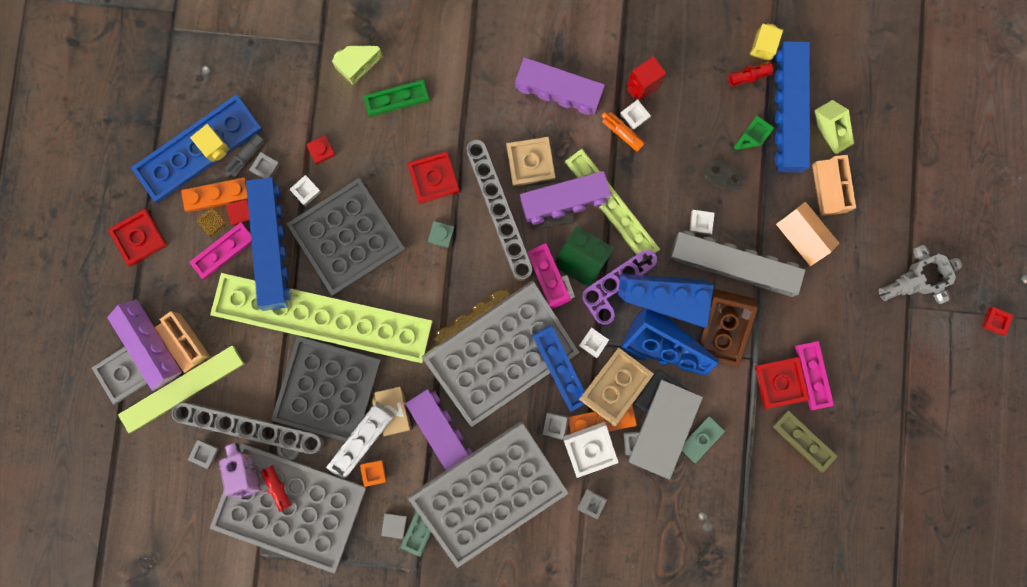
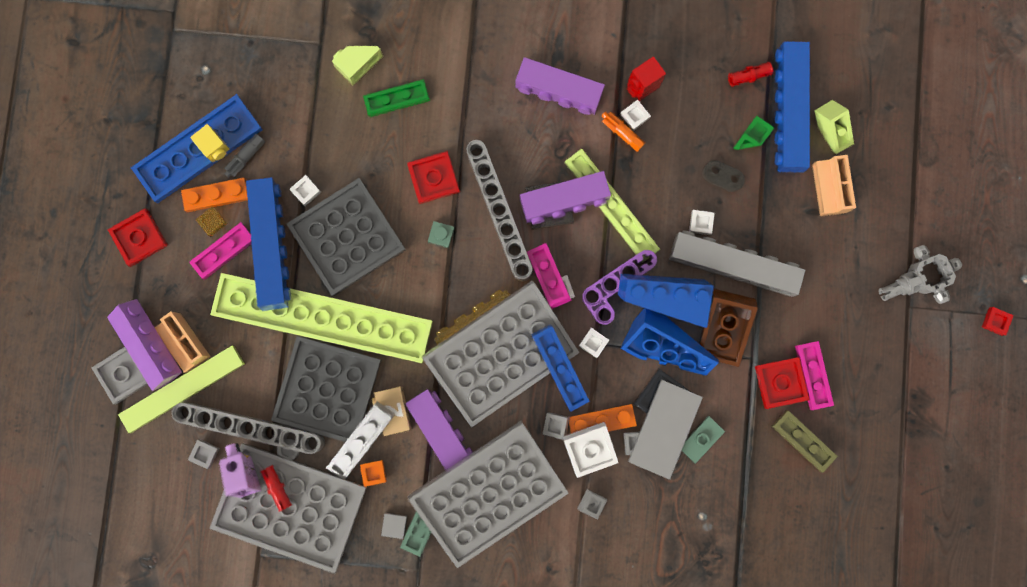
(238, 212): red tile -> none
(264, 166): light grey tile -> none
(320, 149): red plate -> none
(530, 161): tan plate -> none
(583, 256): dark green slope -> none
(616, 387): tan plate -> none
(766, 41): light yellow brick -> none
(808, 234): light nougat piece -> none

